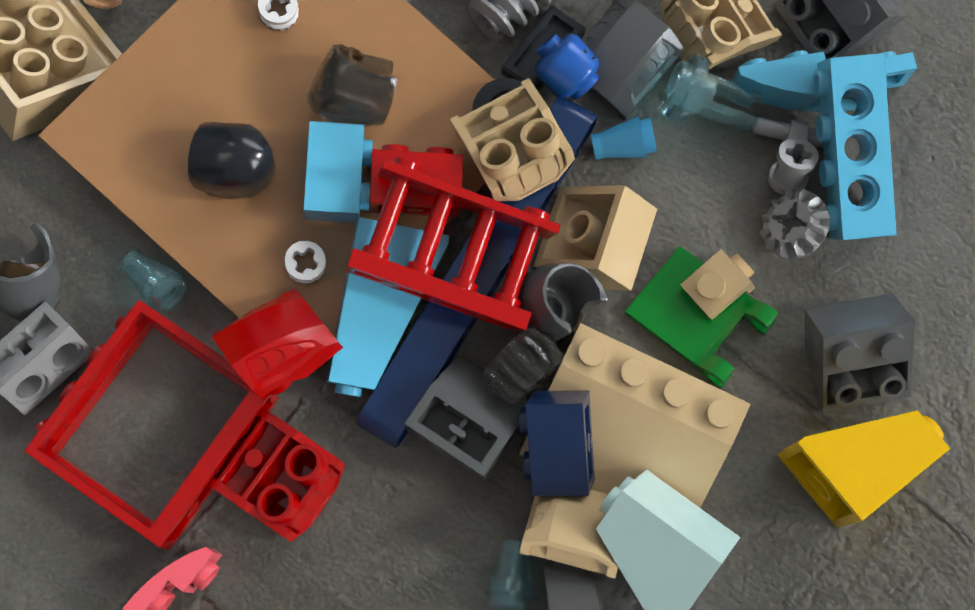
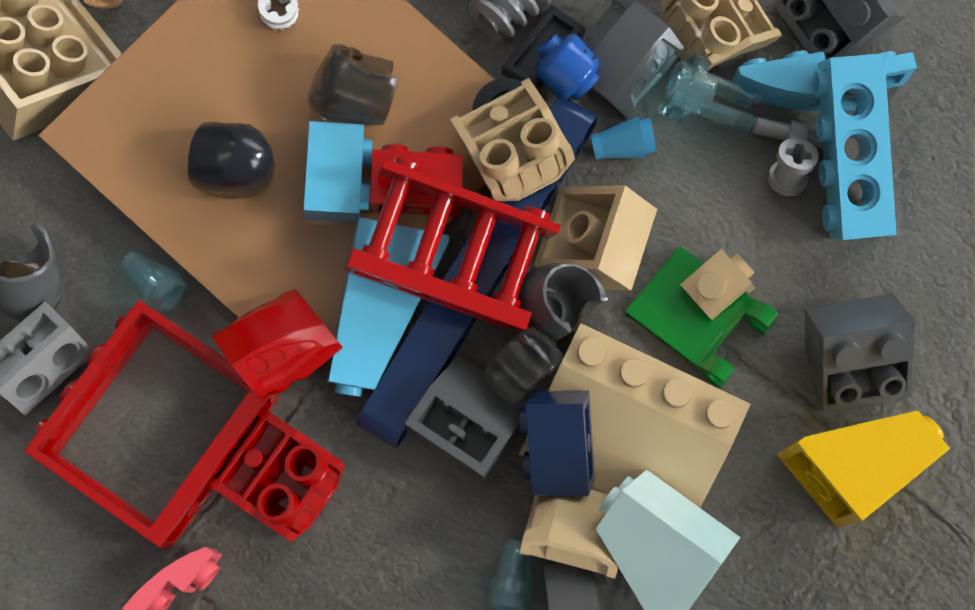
(309, 275): white bush -> none
(802, 239): light grey gear -> none

